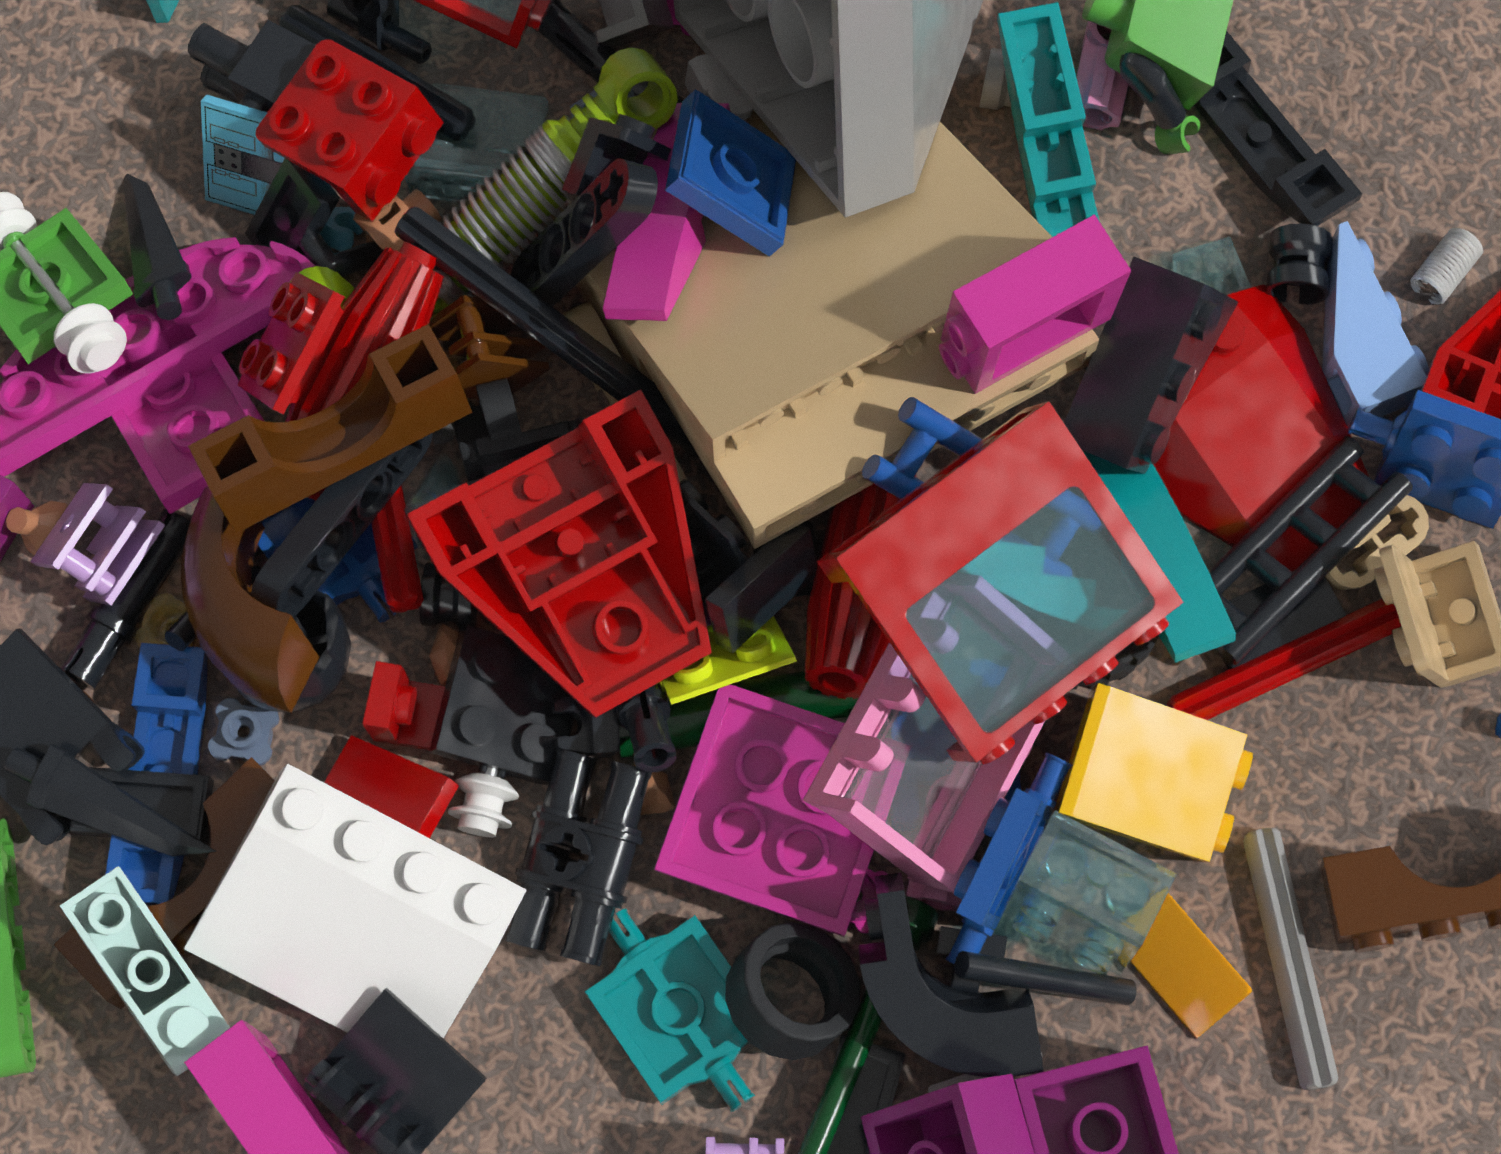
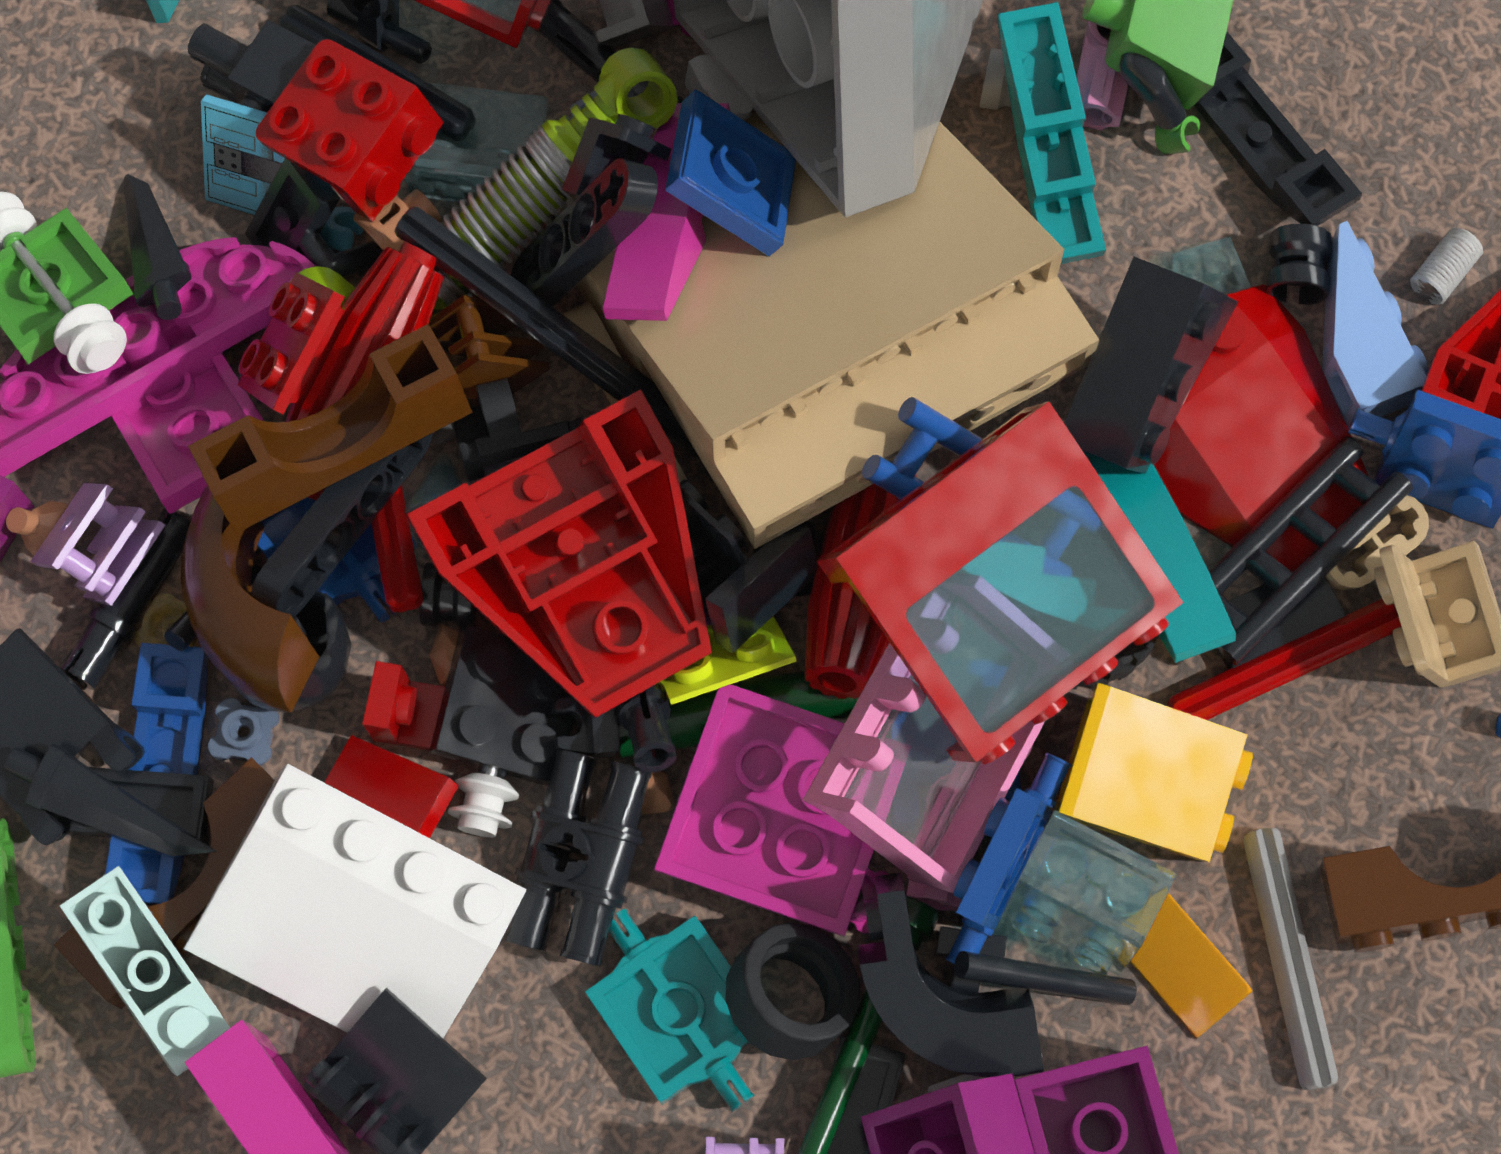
(1033, 304): dark pink window -> none

